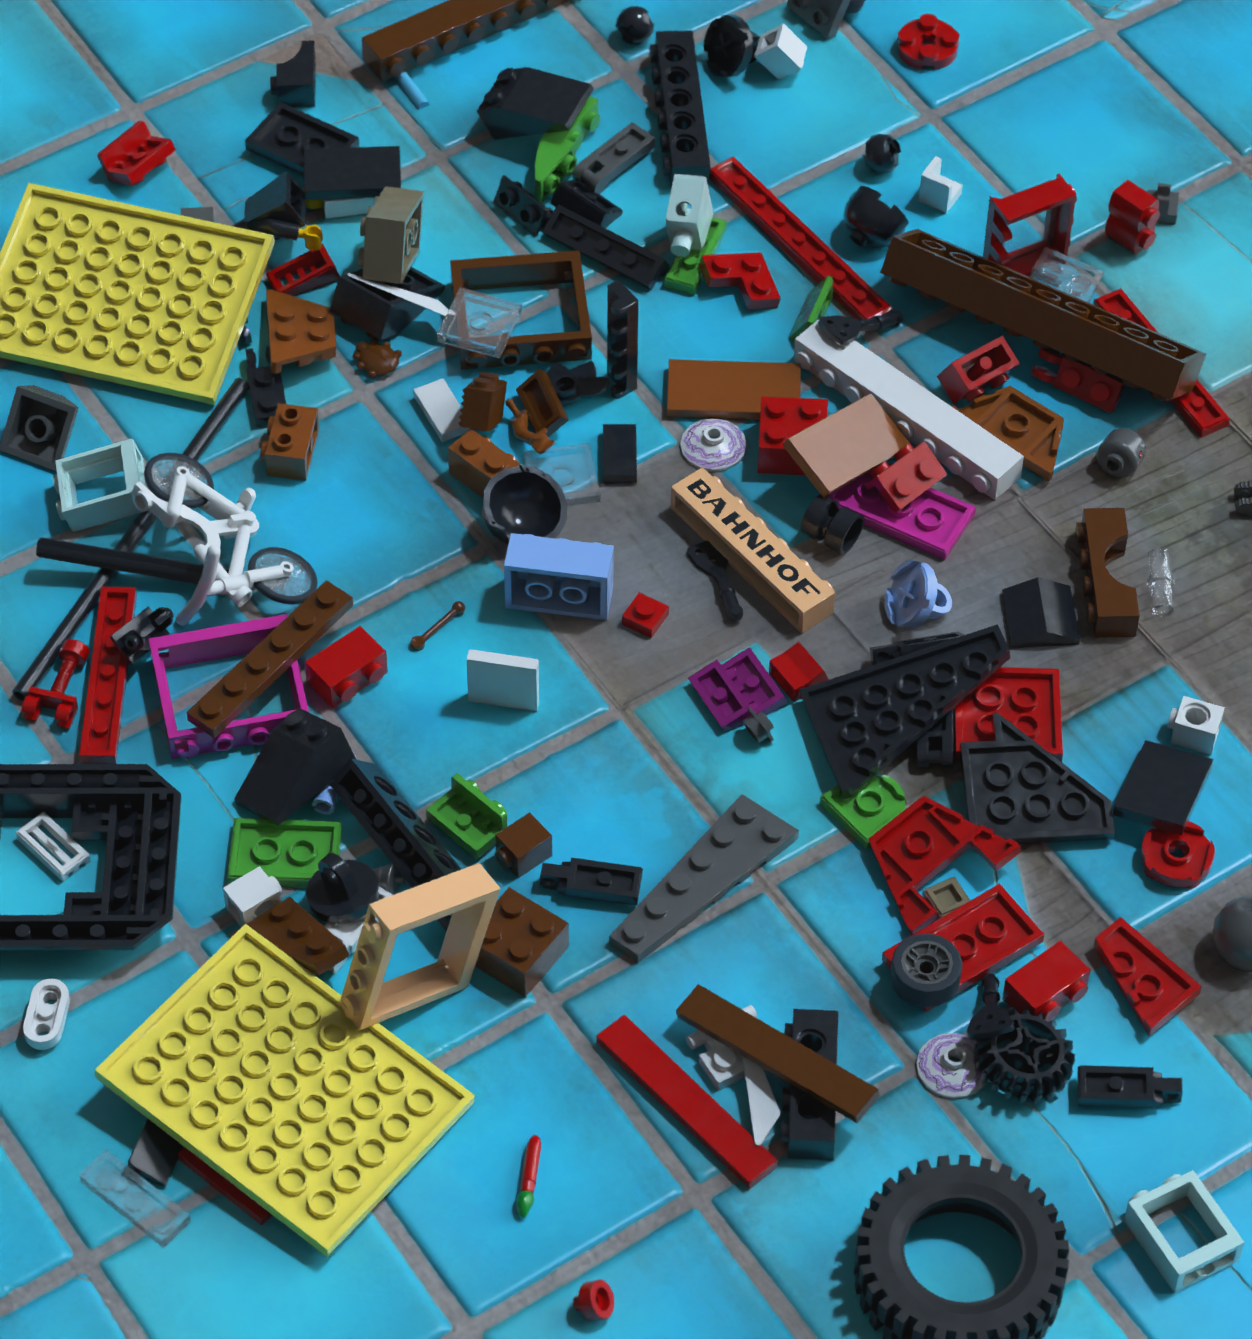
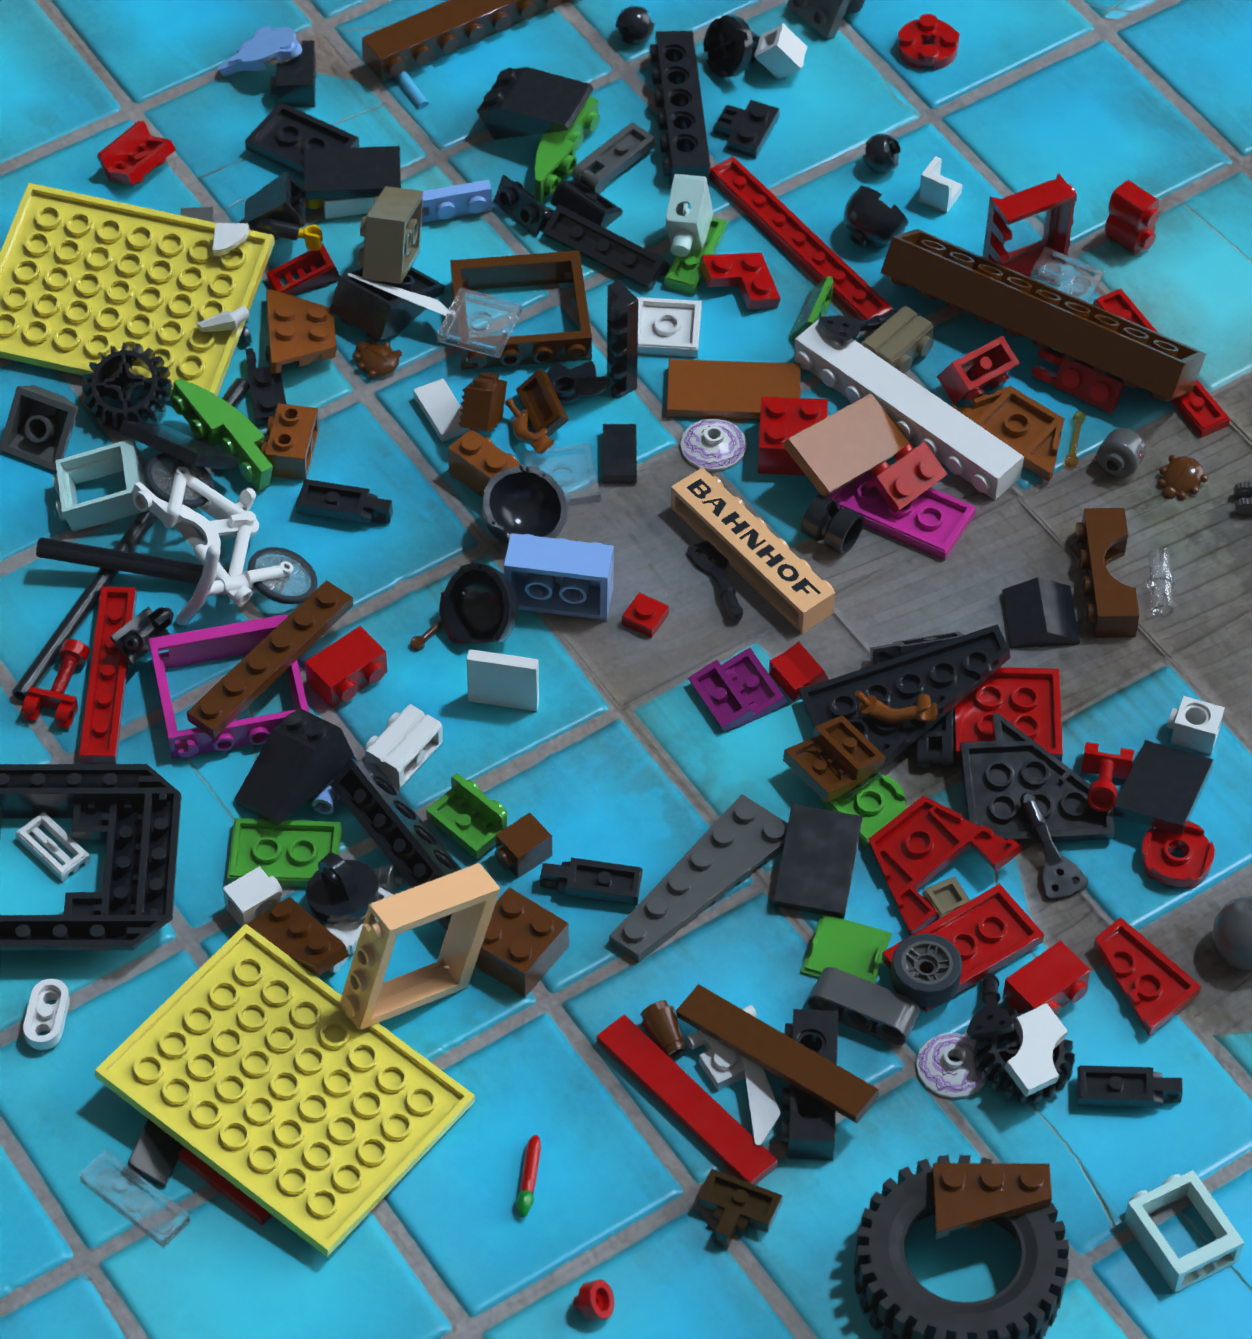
(101, 385): none -> black gear
(179, 445): none -> black tile
(221, 423): none -> bright green slope
(224, 320): none -> white bar
(228, 236): none -> white tile
(264, 46): none -> light blue tile
(342, 503): none -> black hinge
(404, 744): none -> white brick
(456, 201): none -> light blue plate
(478, 605): none -> black cylinder
(664, 1028): none -> reddish brown cone
(668, 327): none -> white tile
(737, 1205): none -> dark brown hinge
(747, 128): none -> black hinge
(758, 726): dark grey plate -> none
(817, 861): none -> black tile
(834, 758): none -> reddish brown slope
(846, 947): none -> bright green piece
(865, 1005): none -> dark grey beam
(874, 708): none -> dark orange piece
(901, 339): none -> dark tan brick
(914, 596): light blue tile -> none
(984, 1191): none -> reddish brown wing
(1038, 1035): none -> white tile
(1053, 860): none -> black piece
(1071, 460): none -> clear orange hinge
(1103, 793): none -> red bar
(1167, 203): dark grey tile -> none
(1181, 477): none -> reddish brown piece

